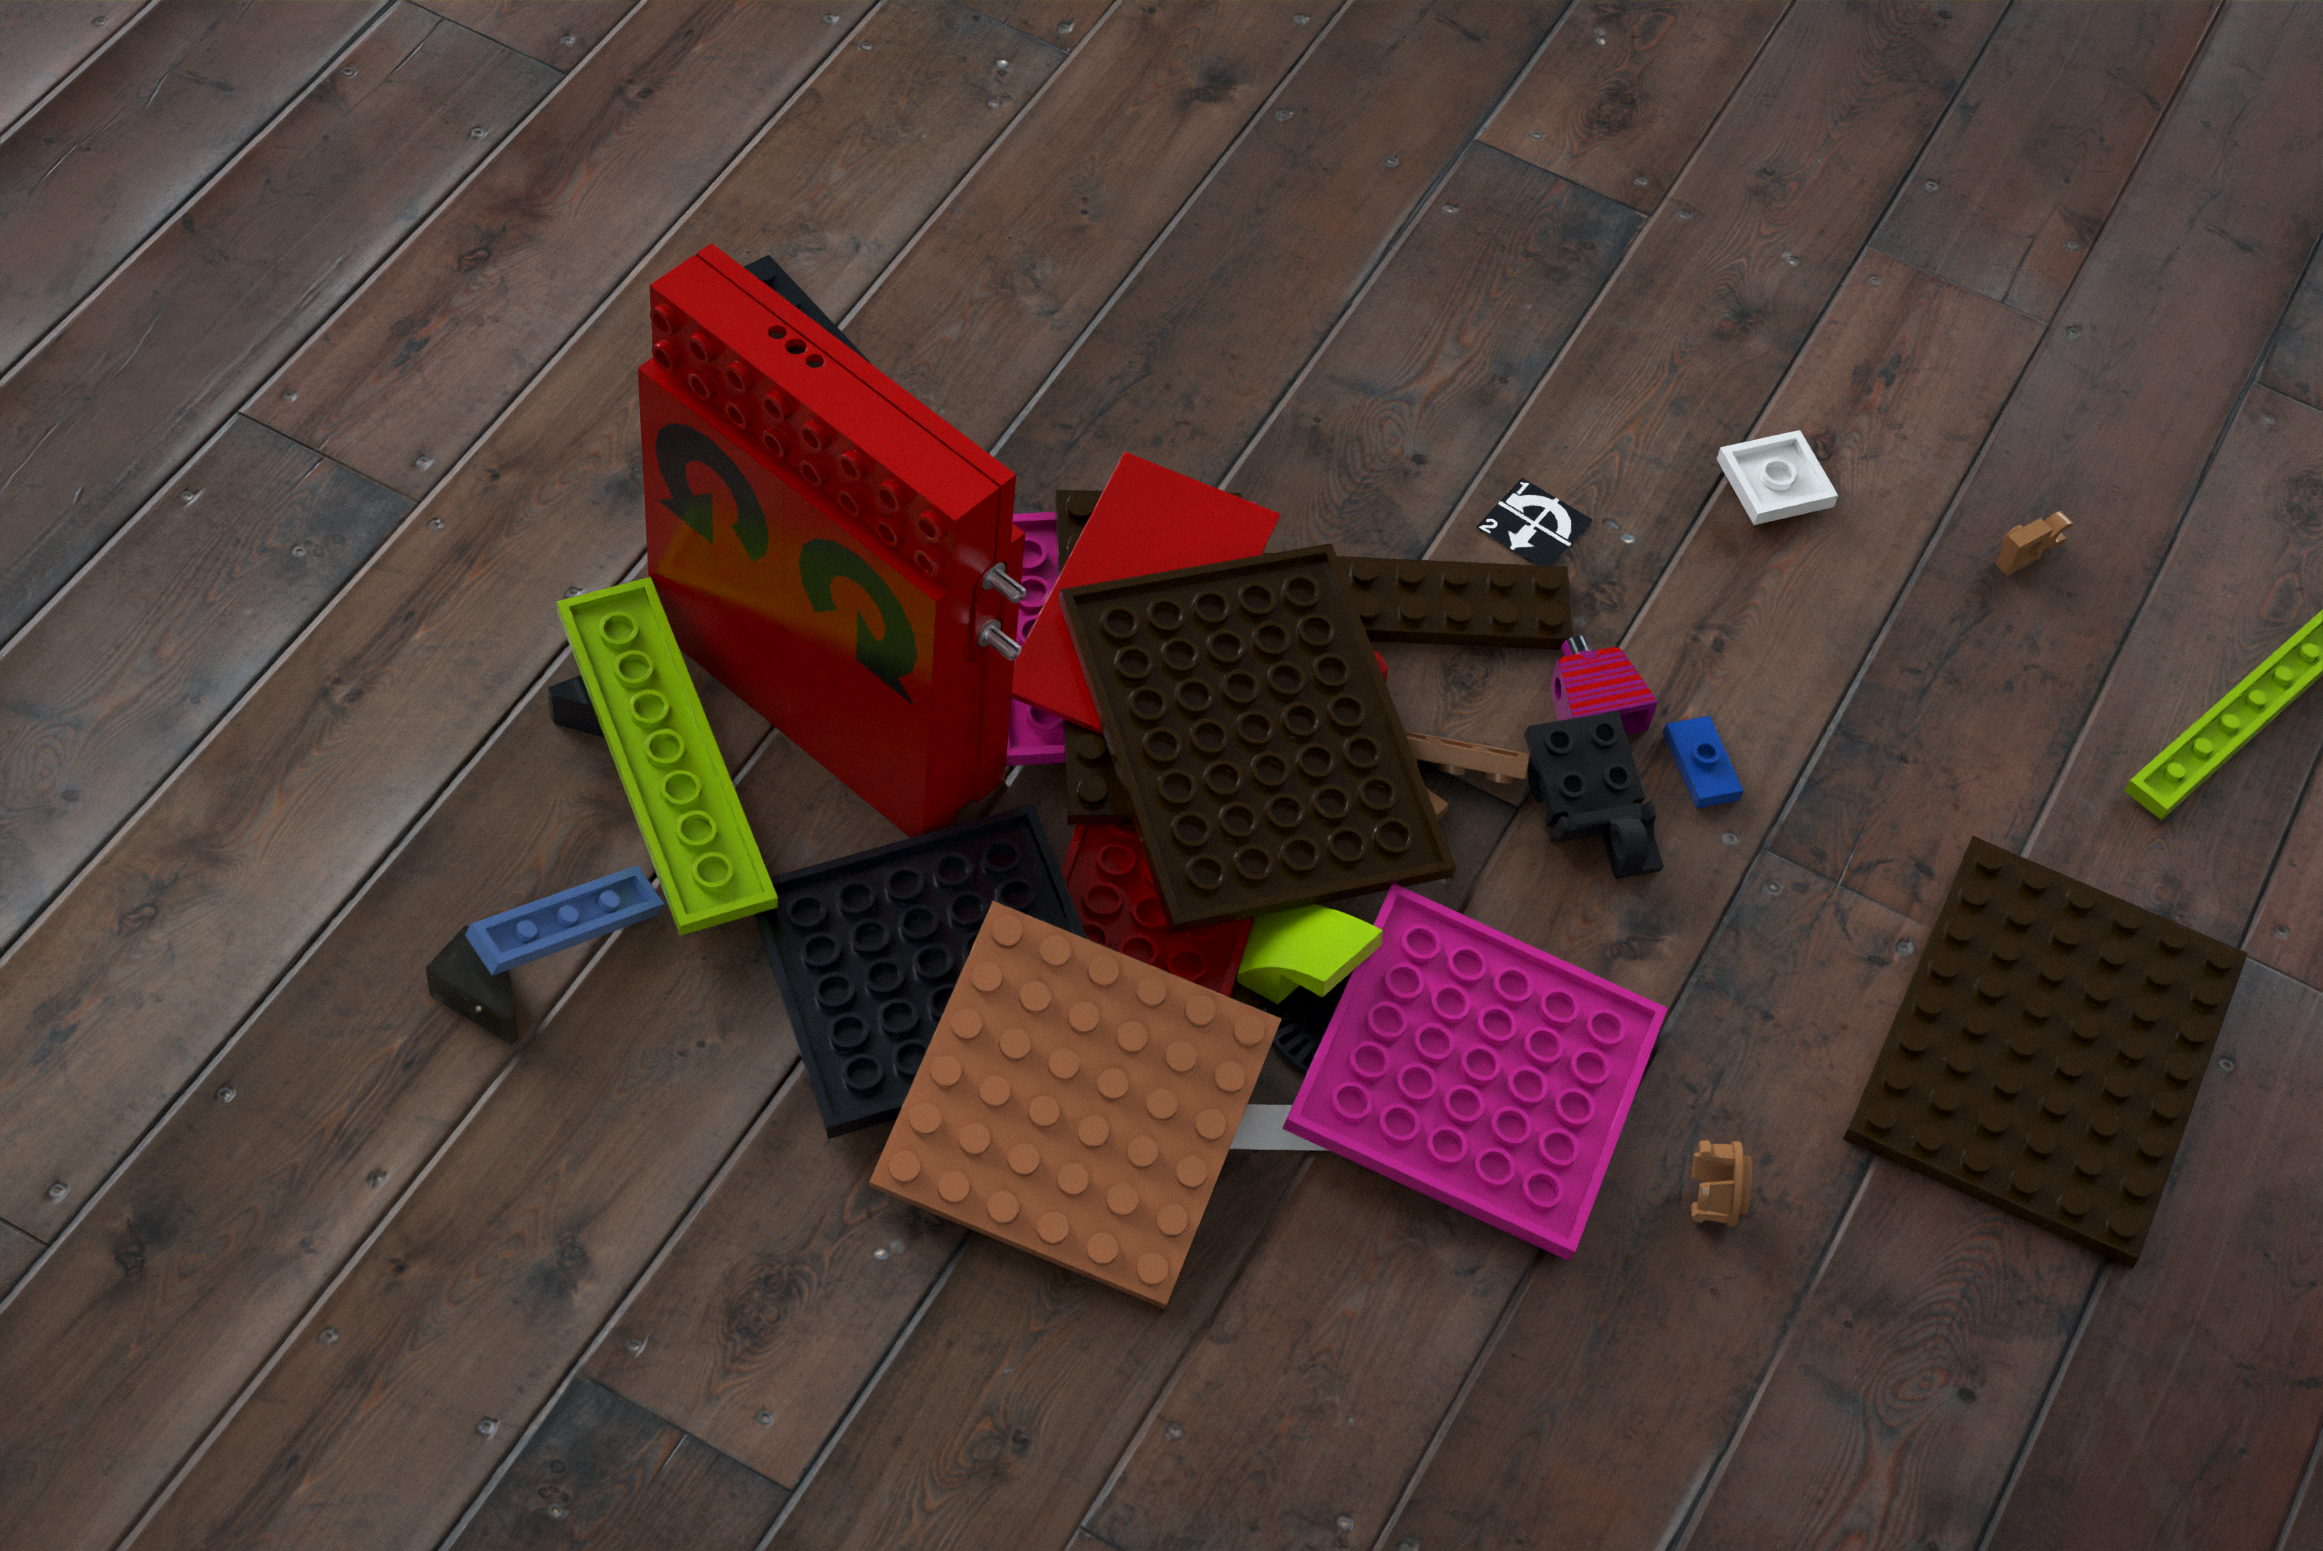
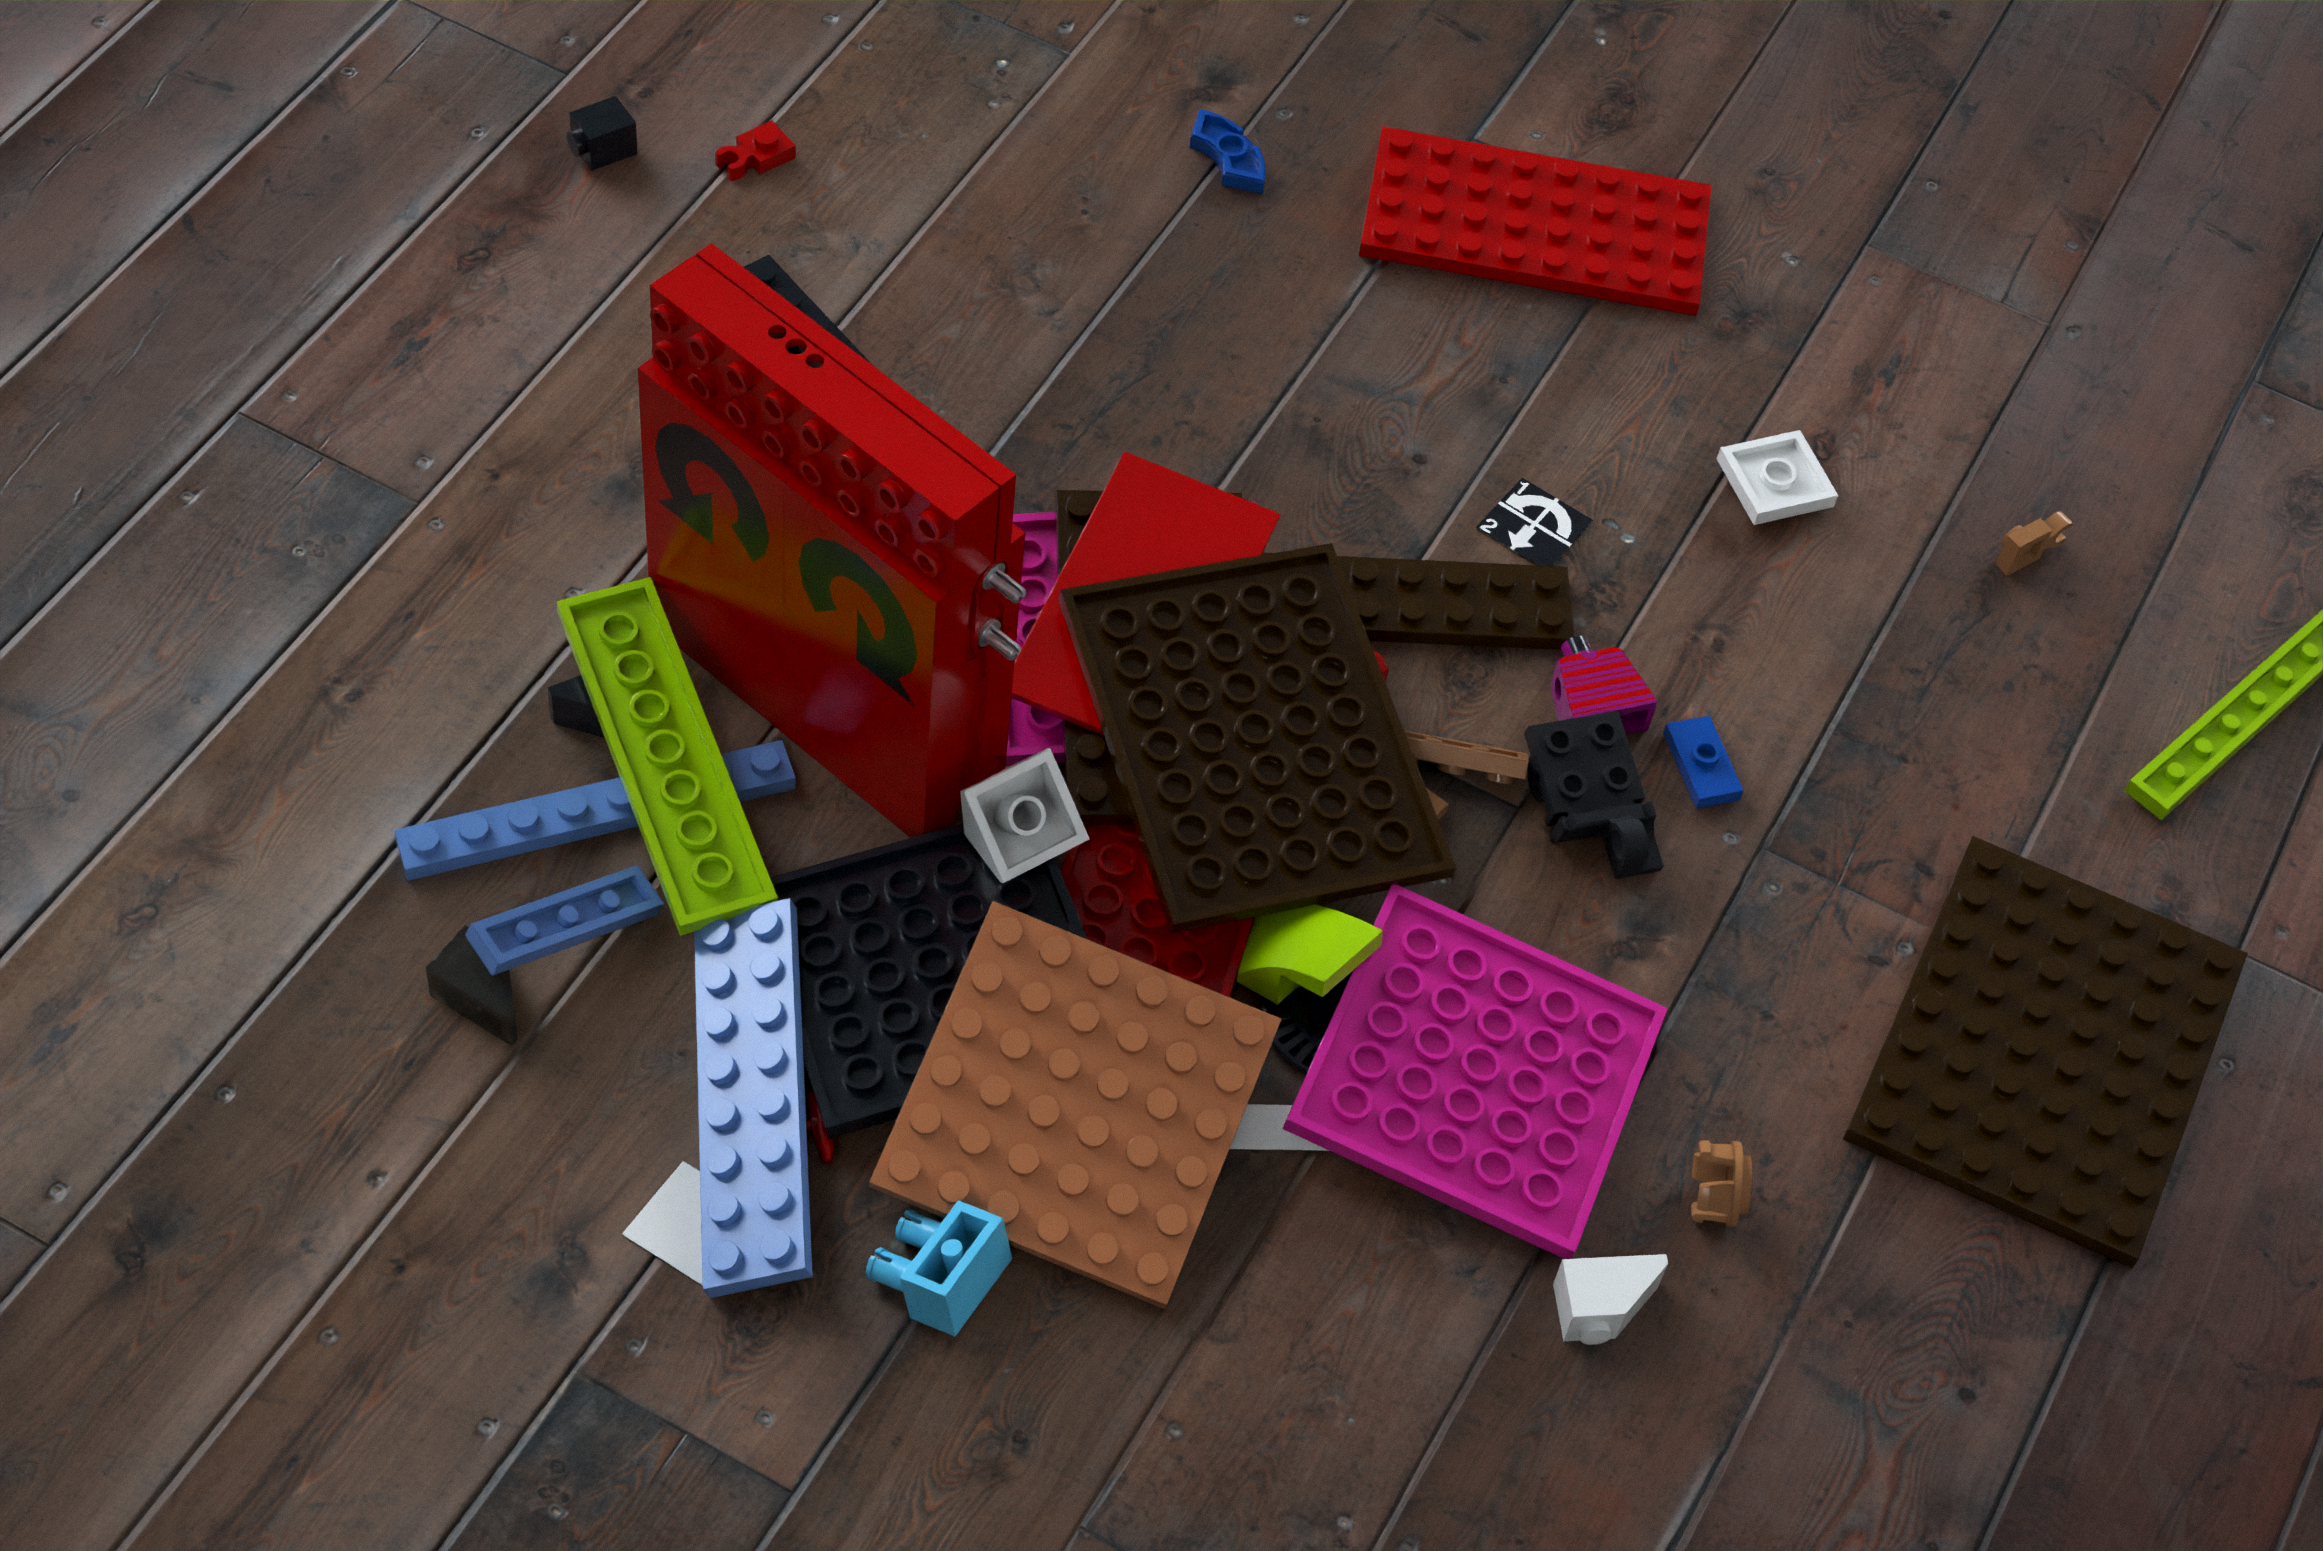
(564, 817): none -> medium blue plate
(602, 133): none -> black brick
(672, 1223): none -> white sticker
(751, 1102): none -> medium blue plate
(757, 148): none -> red plate
(815, 1125): none -> red helmet
(952, 1269): none -> medium azure brick
(1022, 816): none -> white slope
(1233, 152): none -> blue tile
(1537, 221): none -> red plate
(1604, 1294): none -> white slope

